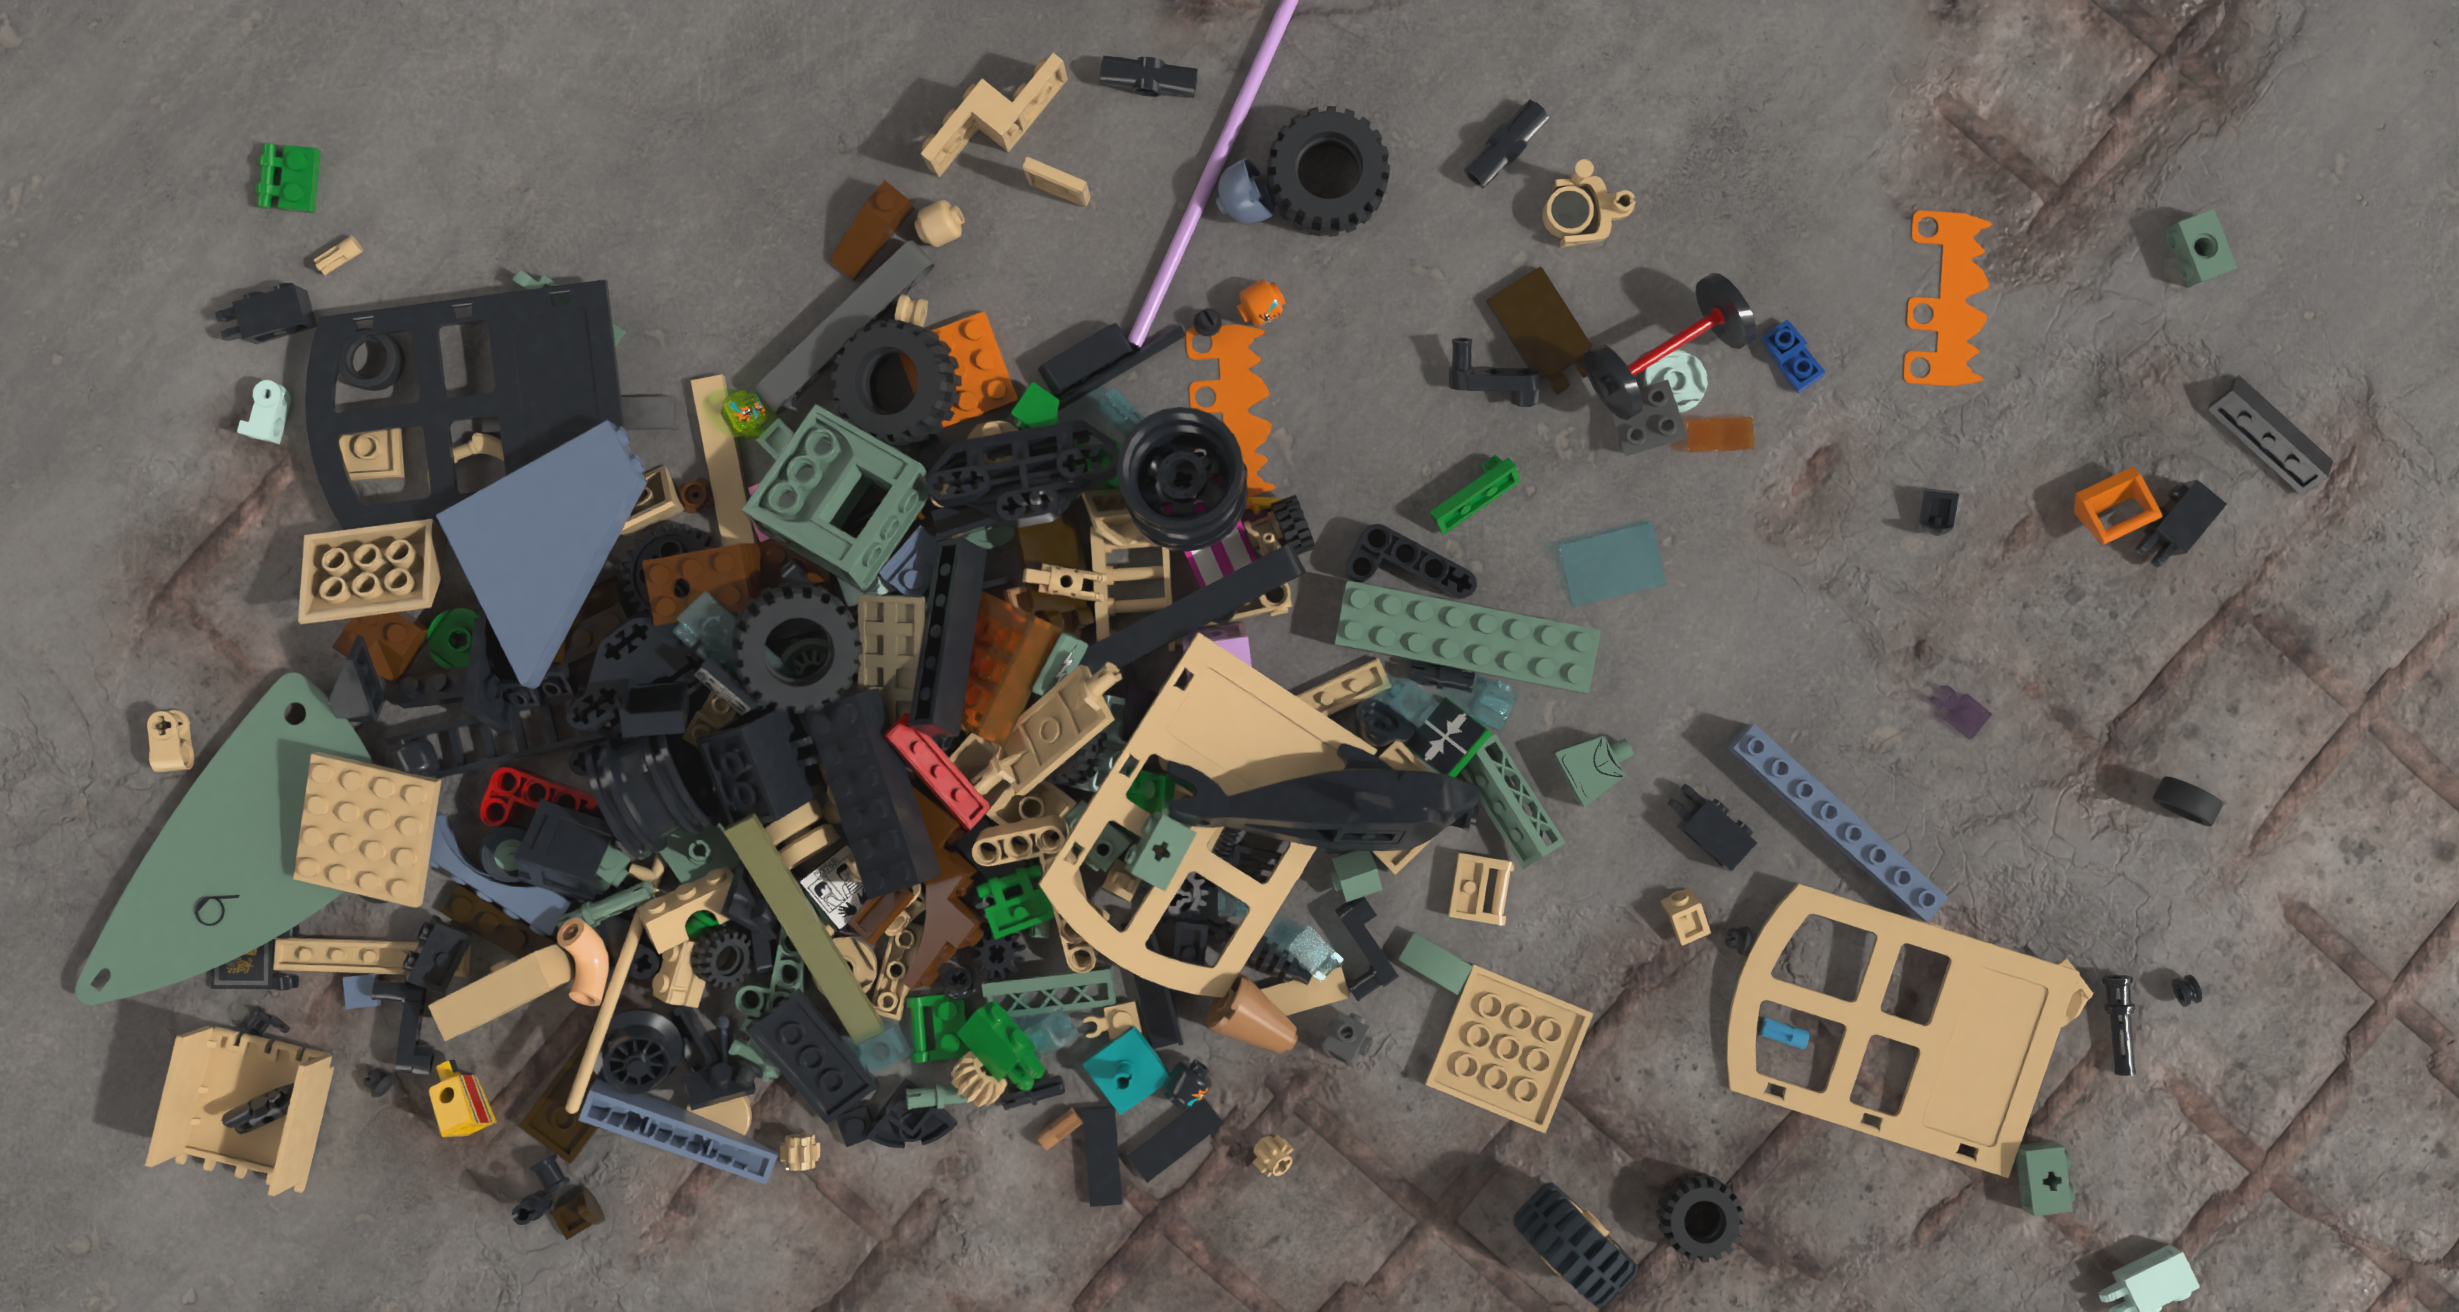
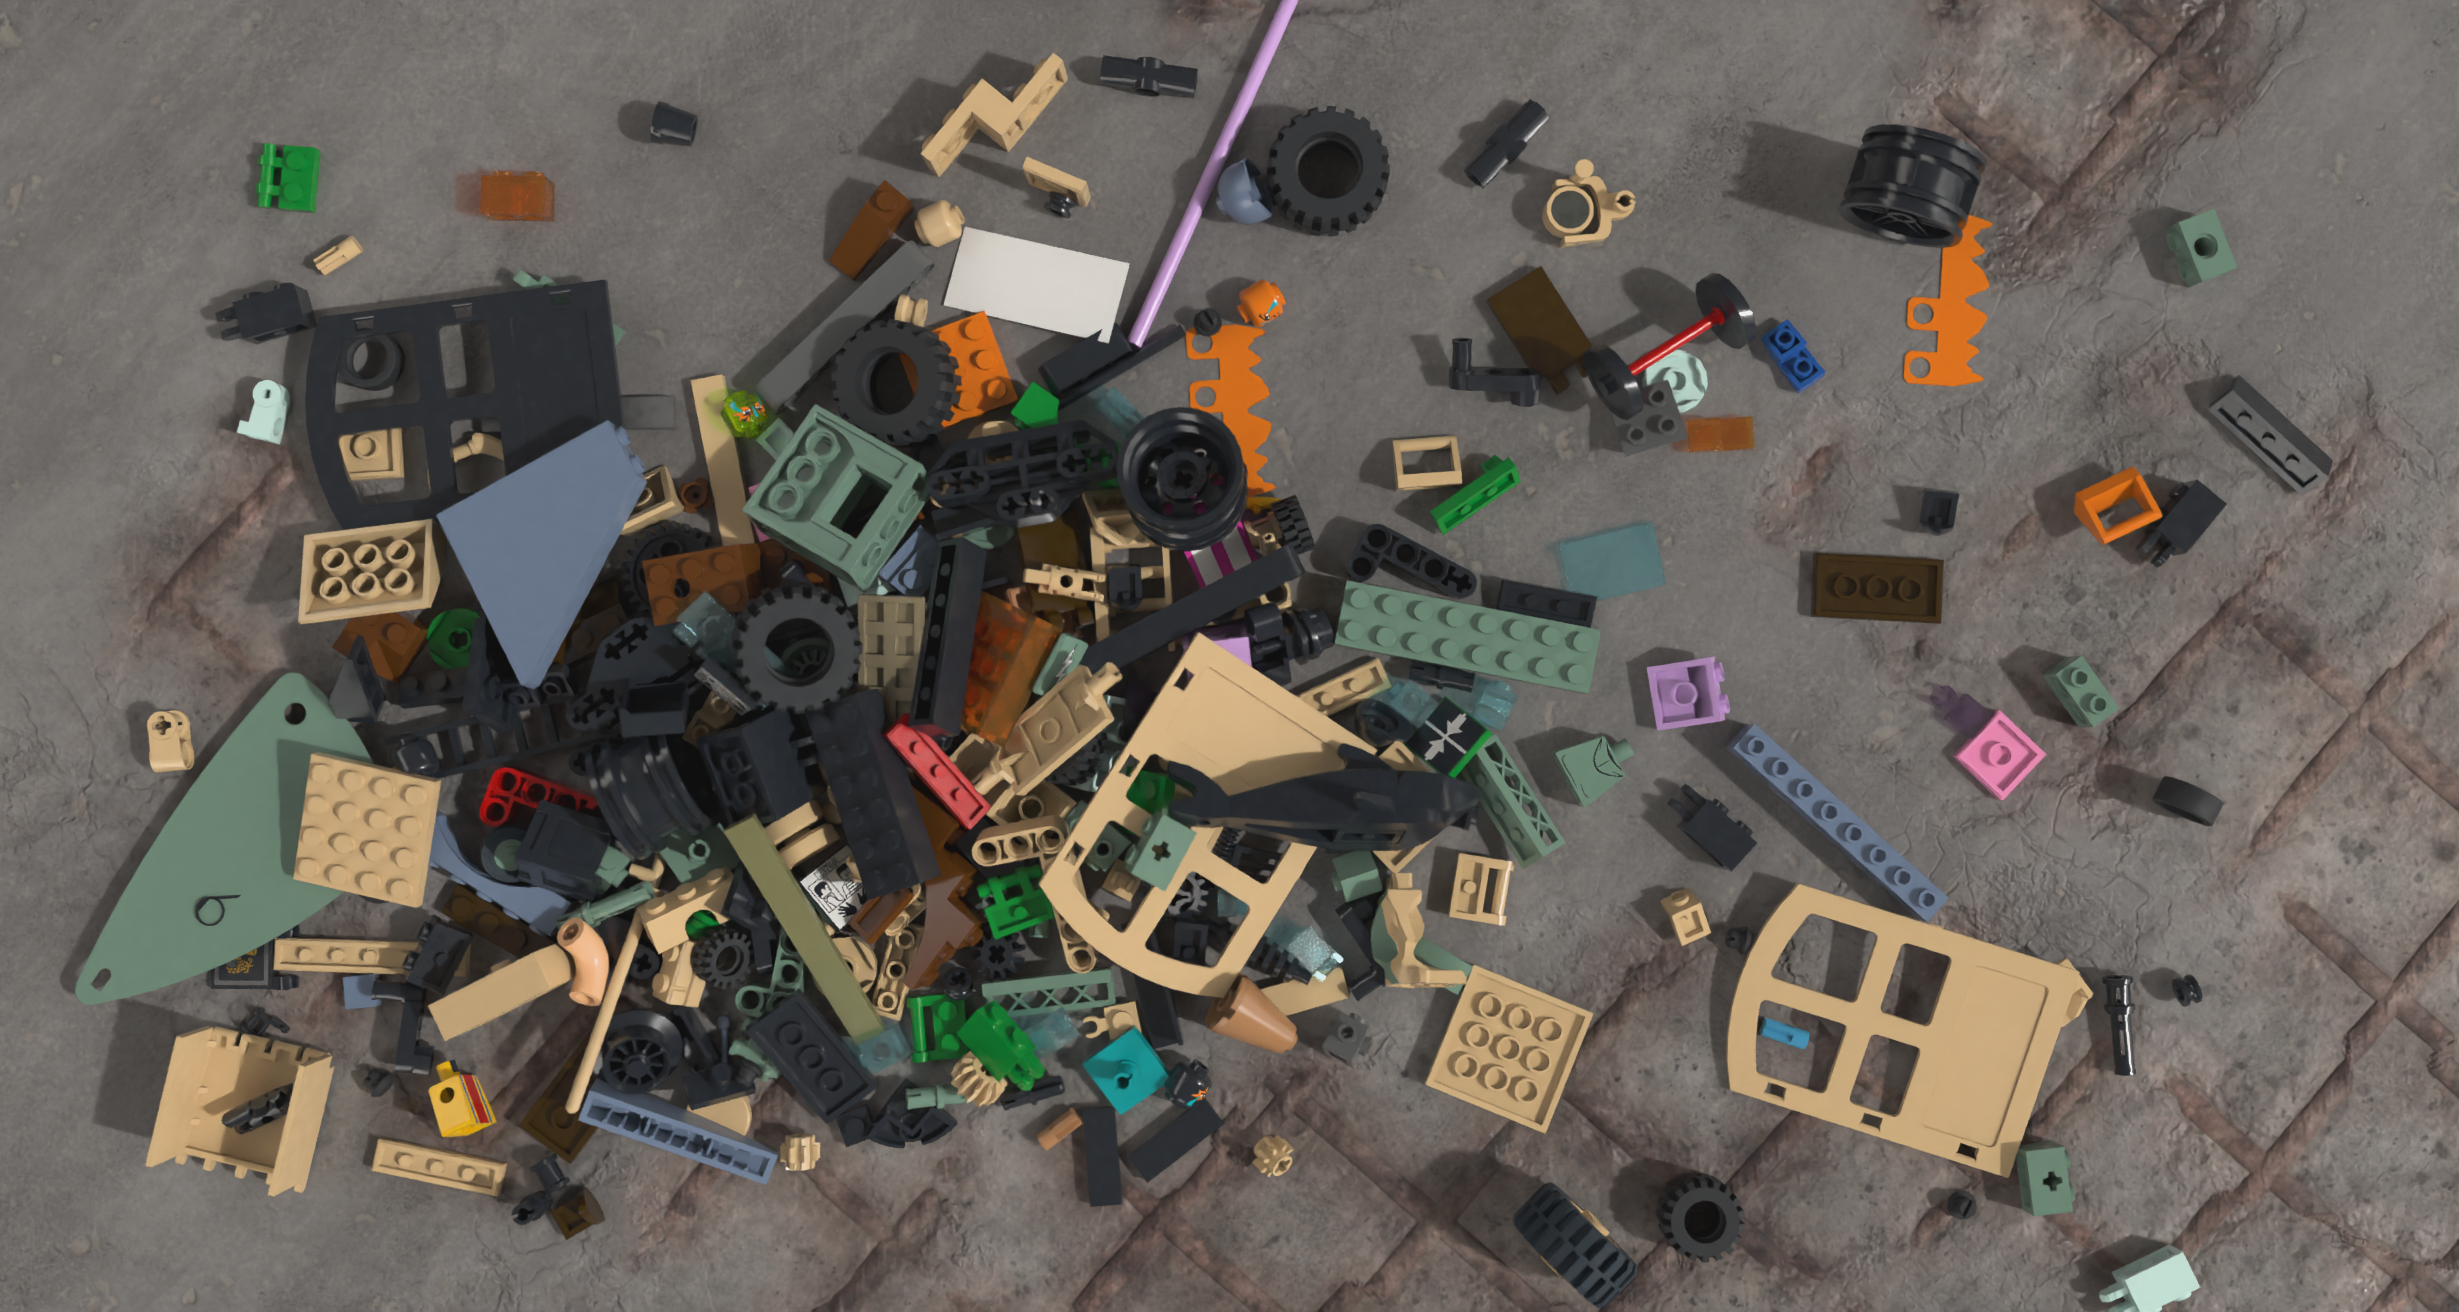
(439, 1166): none -> tan tile
(517, 197): none -> clear orange brick
(673, 125): none -> black piece
(1036, 284): none -> white sticker
(1059, 204): none -> black bush
(1125, 586): none -> black plate
(1287, 637): none -> black beam
(1396, 932): none -> tan hips
(1427, 480): none -> tan tile
(1546, 602): none -> black tile
(1687, 693): none -> lavender plate
(1877, 588): none -> dark brown tile
(1912, 185): none -> black wheel
(1962, 1205): none -> black piece
(1999, 755): none -> bright pink tile
(2080, 691): none -> sand green brick

